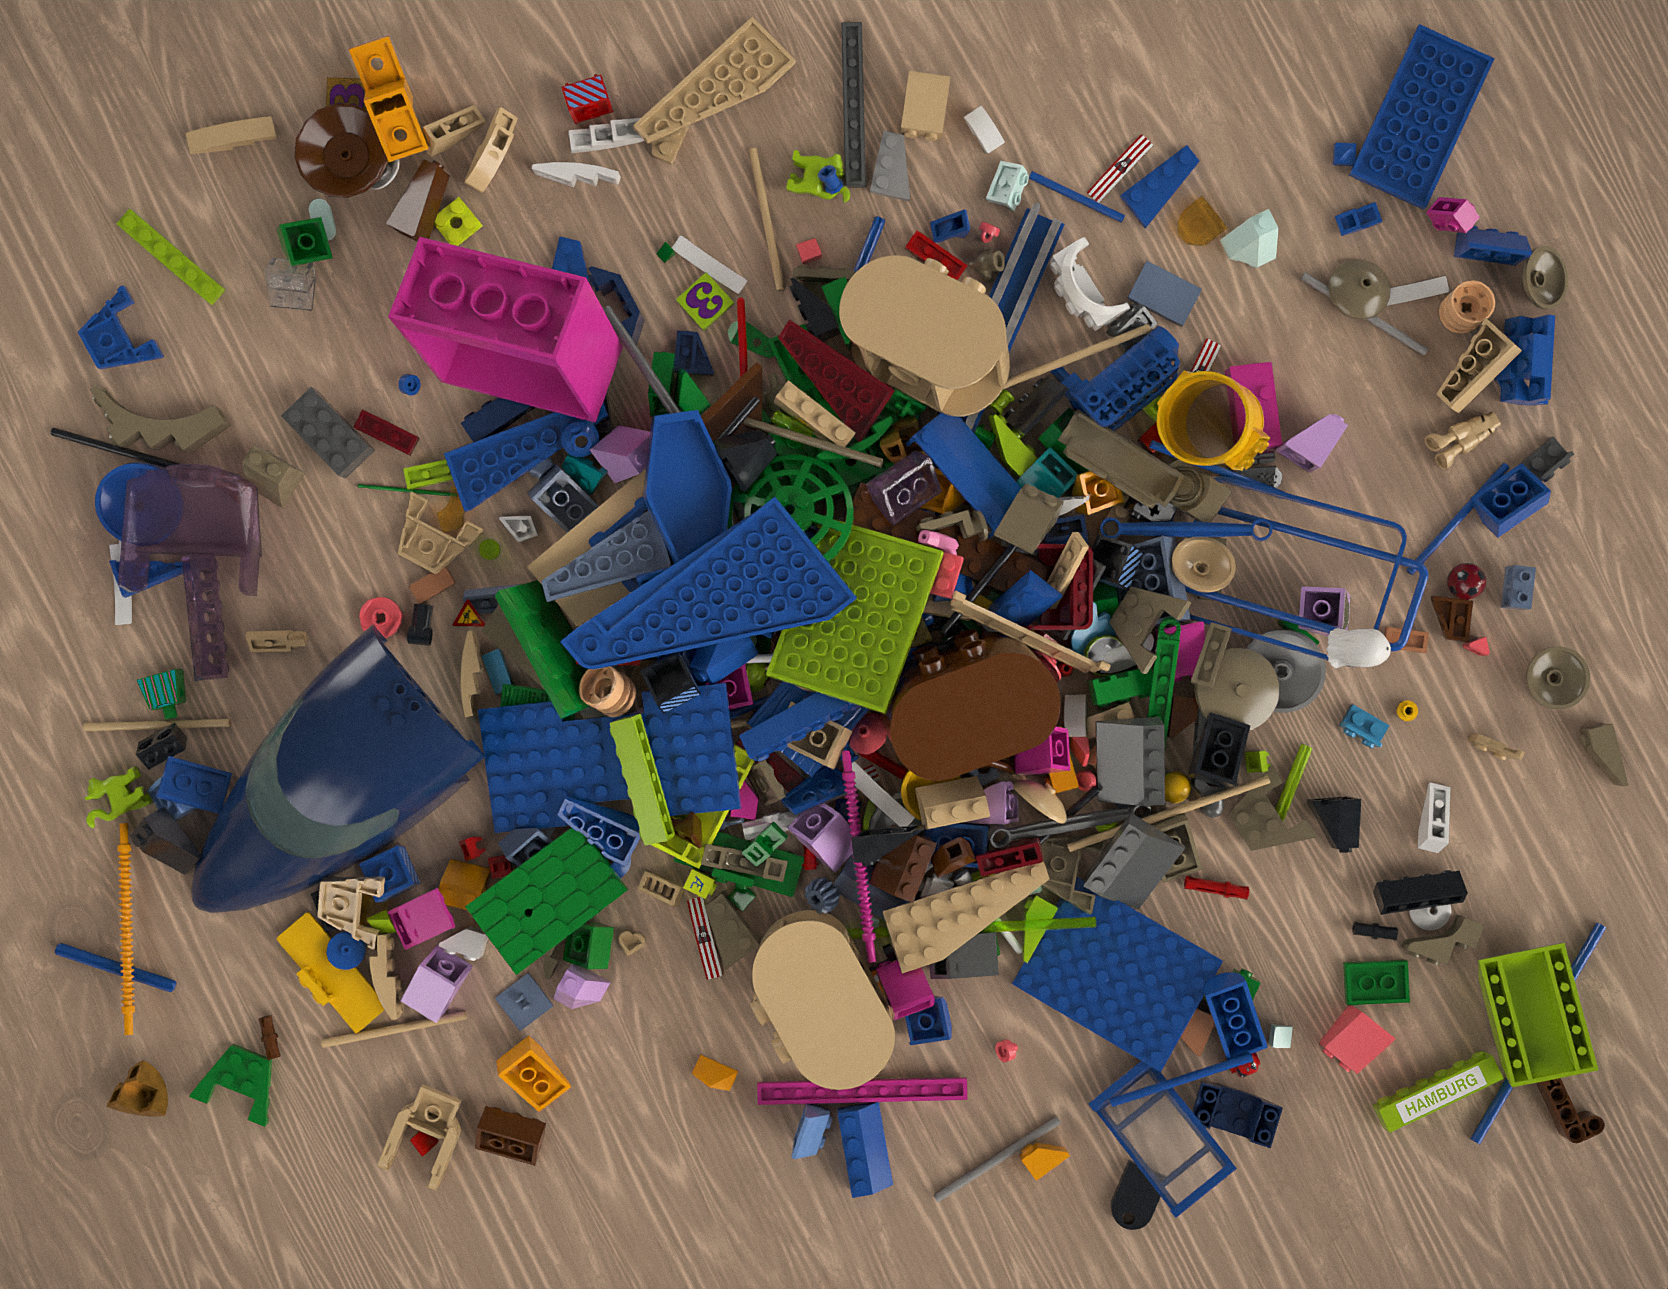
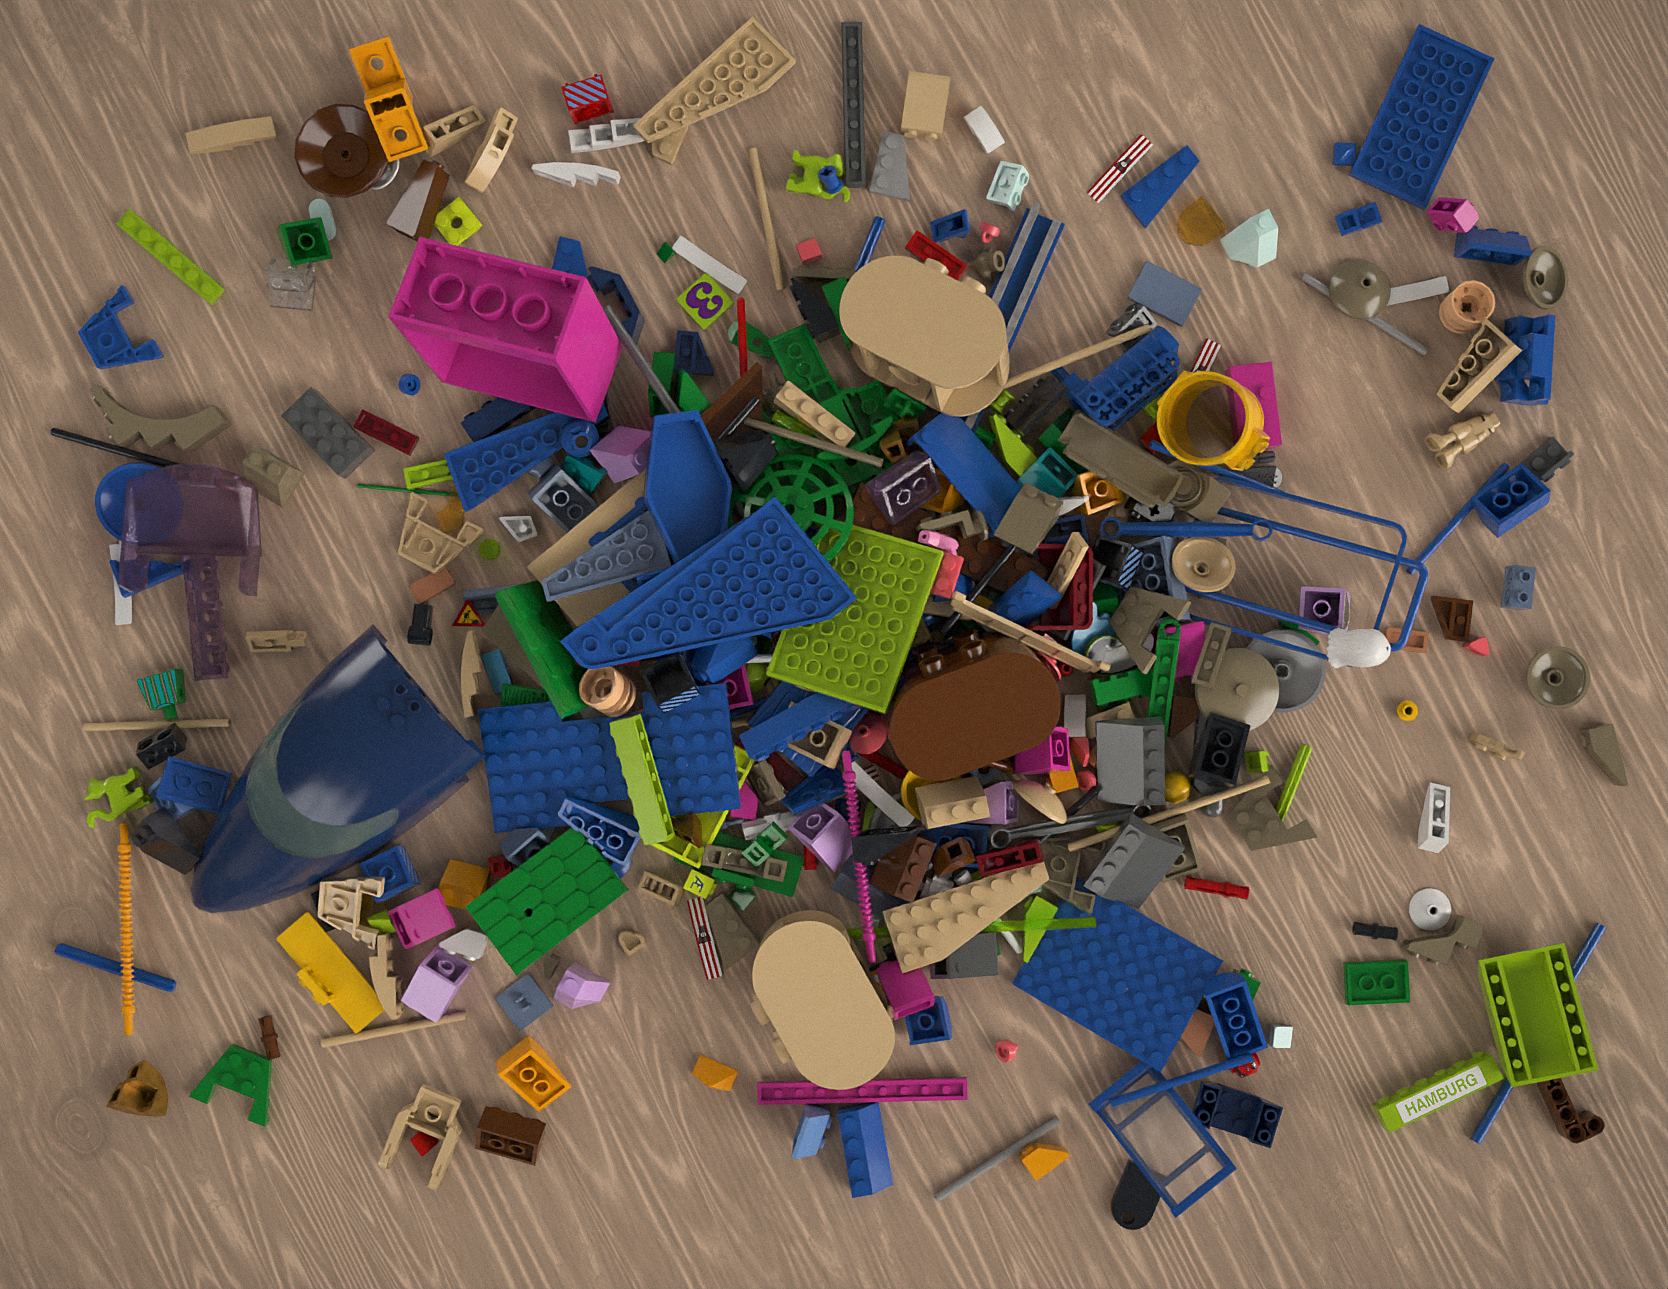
(345, 91): tile -> none
(345, 951): blue piece -> none
(379, 606): coral plate -> none
(469, 848): red tile -> none
(589, 946): green slope -> none
(822, 895): sand blue gear -> none
(846, 387): dark red wing -> none
(1076, 196): blue piece -> none
(1079, 289): white piece -> none
(1313, 444): lavender slope -> none
(1338, 820): black slope -> none
(1355, 1040): coral slope -> none
(1363, 725): dark azure bracket -> none
(1420, 892): black brick -> none
(1466, 581): dark red piece -> none

